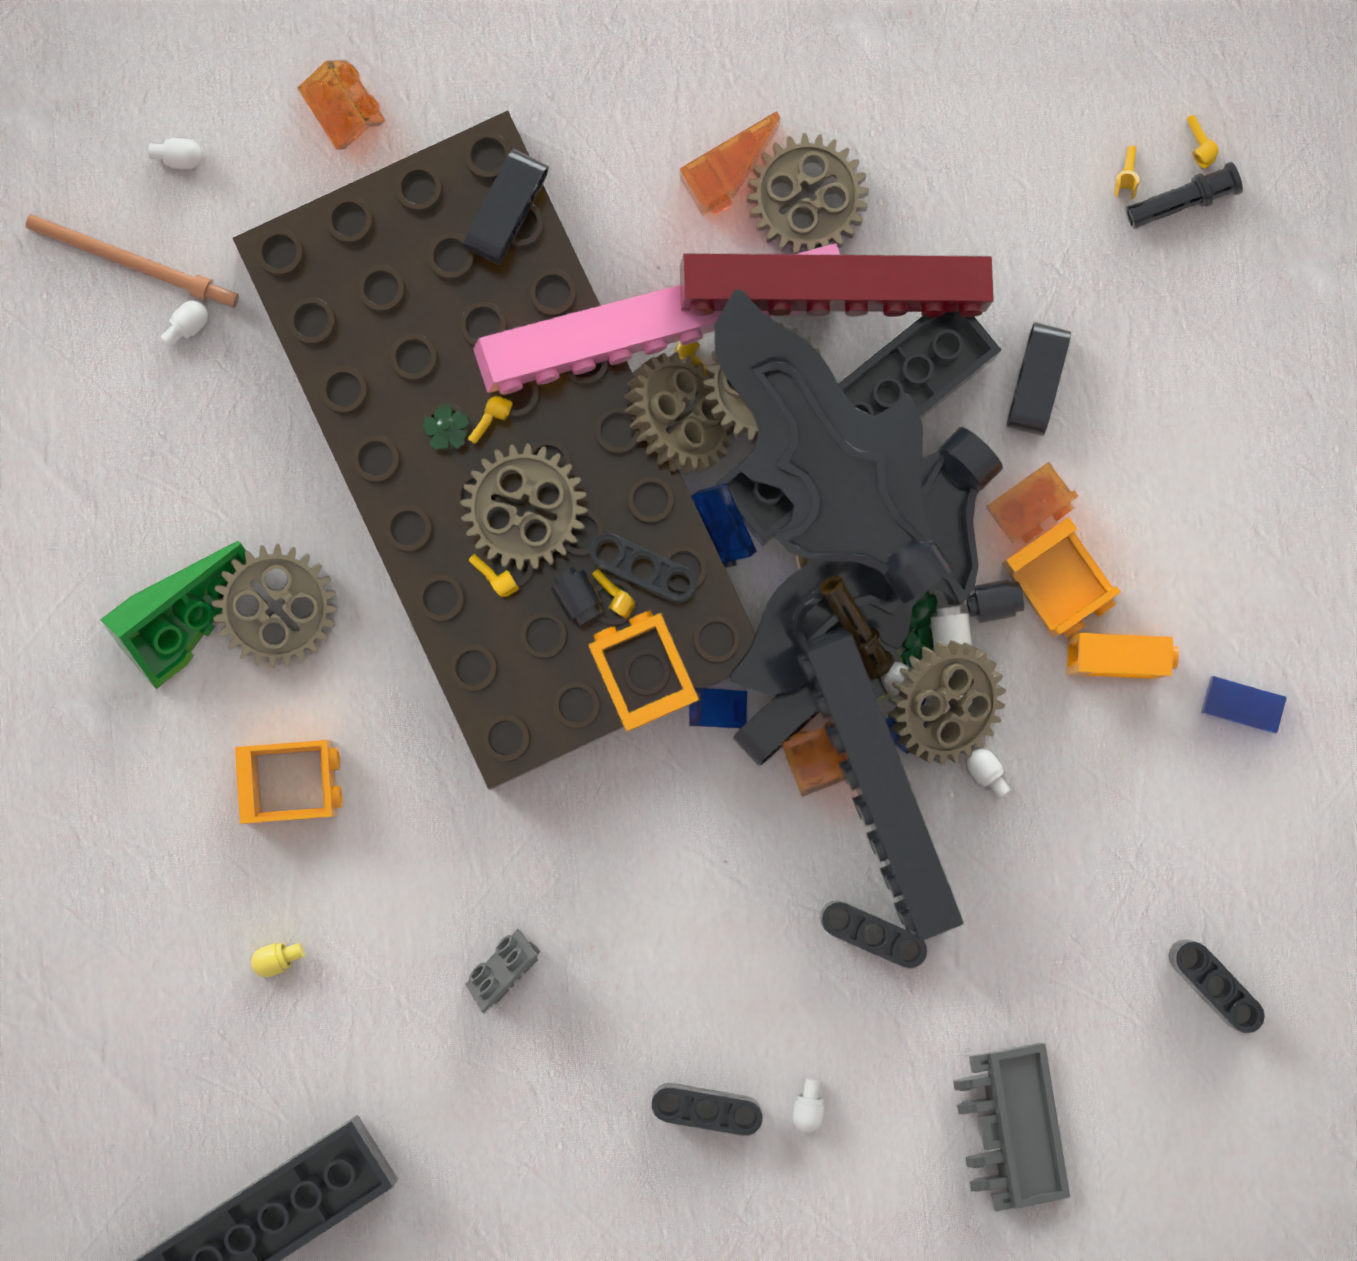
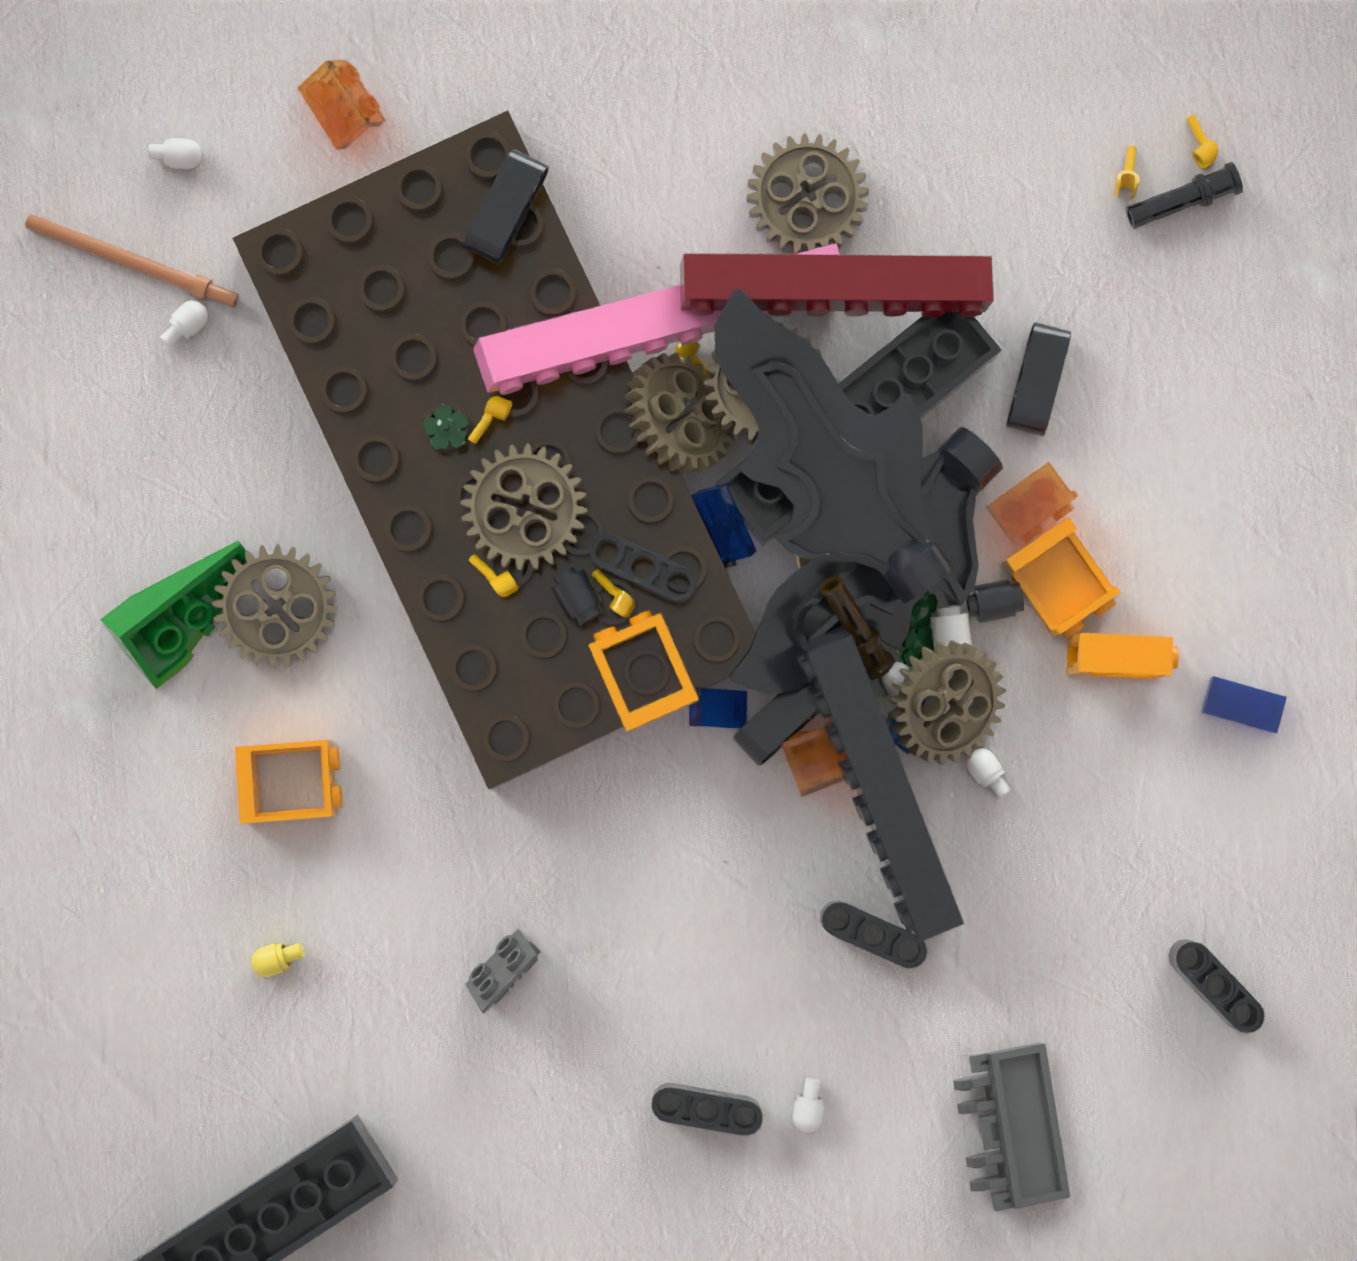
(722, 171): clear orange slope -> none

